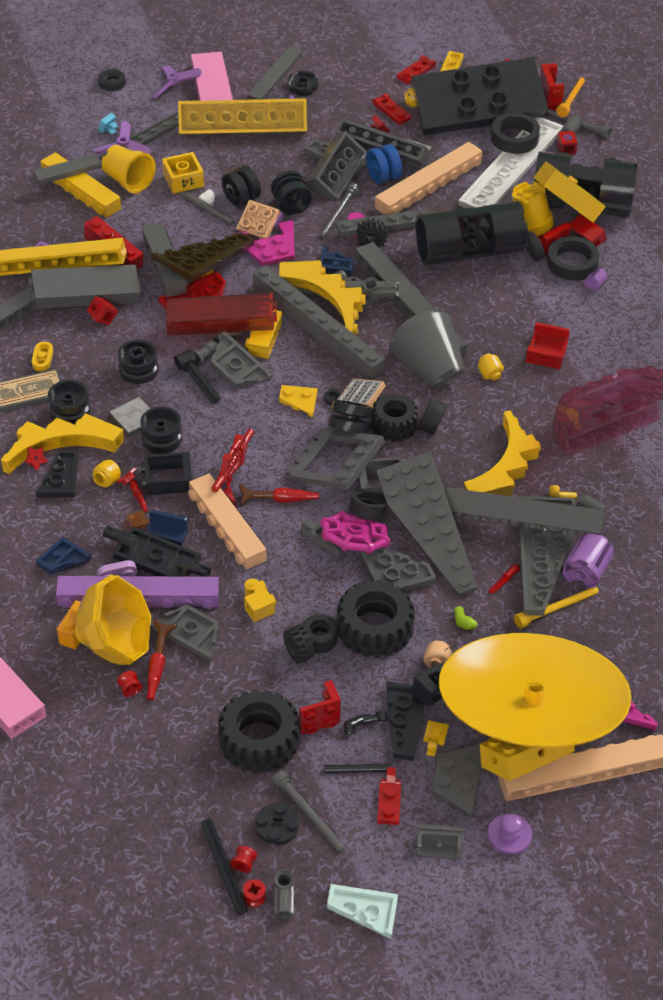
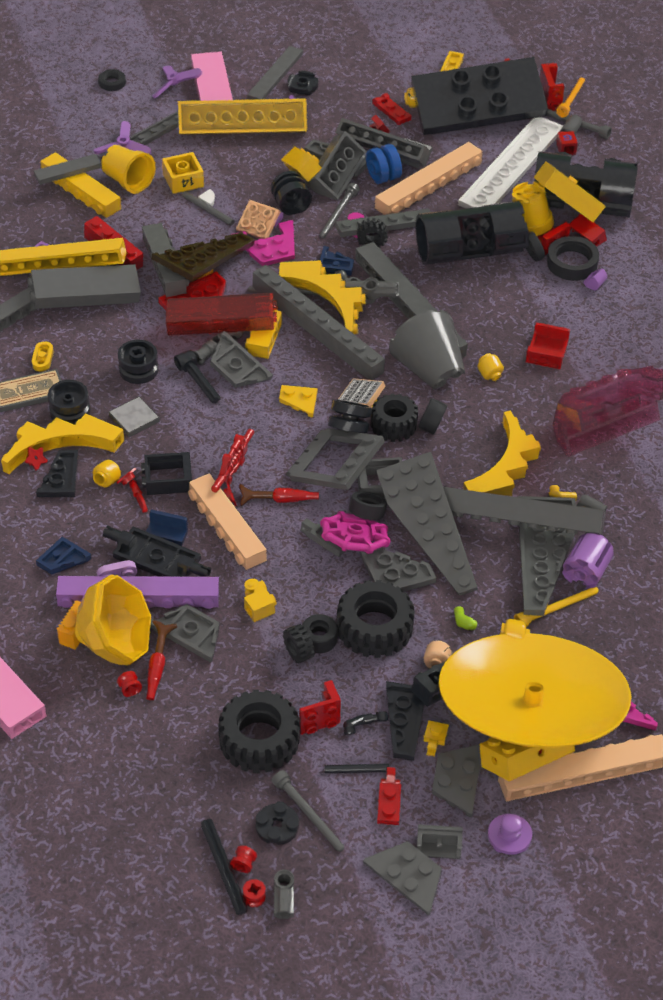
(102, 311): red brick -> none
(108, 124): medium azure tile -> none
(138, 519): clear orange plate -> none
(161, 430): black wheel -> none
(241, 186): black wheel -> none
(302, 162): none -> yellow brick
(330, 395): black tile -> none
(366, 907): light aqua wing -> none
(409, 873): none -> dark grey wing
(416, 69): red plate -> none
(505, 577): red piece -> none
(514, 628): none -> yellow head
(515, 145): black tyre -> none

